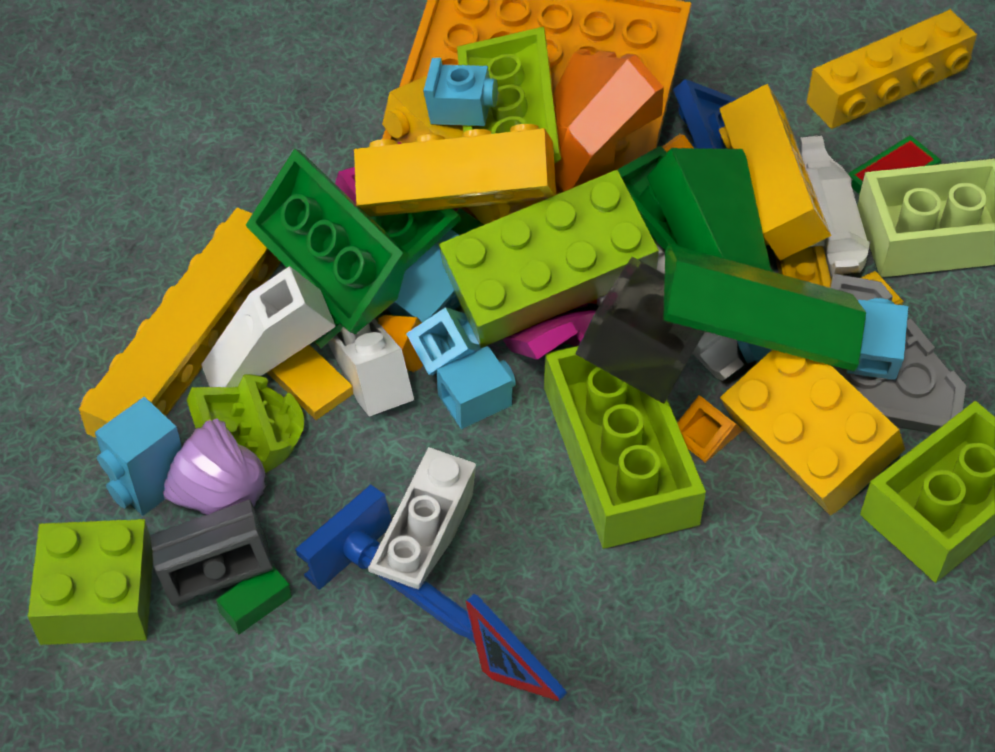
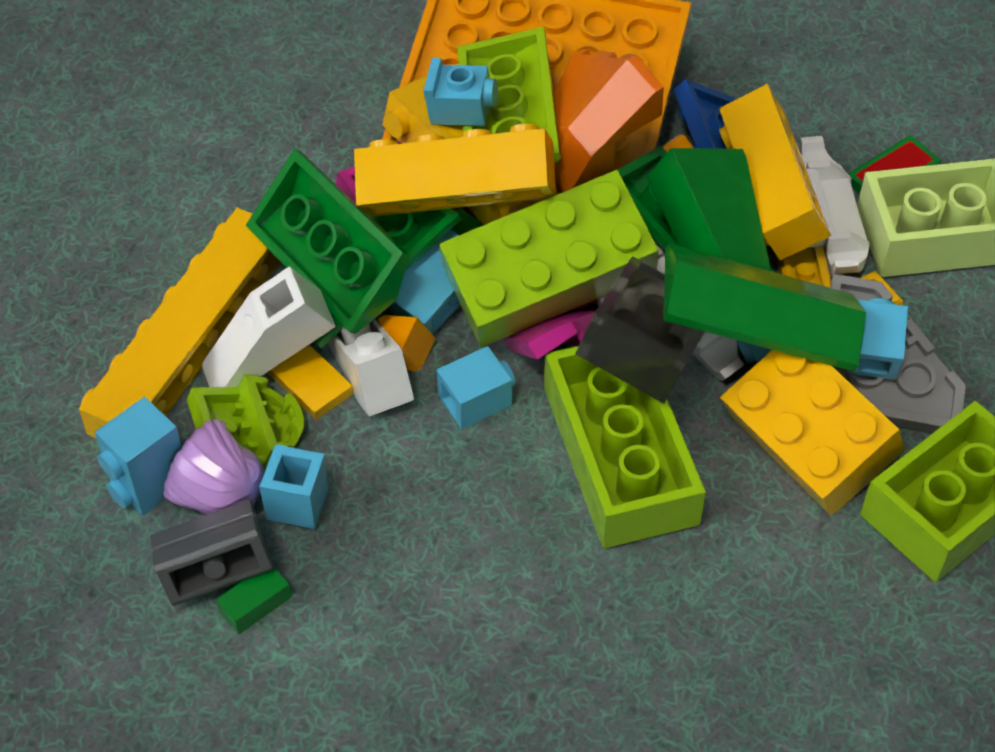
(91, 582): lime brick -> none
(294, 486): none -> medium azure brick
(353, 537): blue piece -> none
(425, 519): white slope -> none
(443, 339): medium azure brick -> none
(706, 429): light orange slope -> none
(890, 68): yellow brick -> none

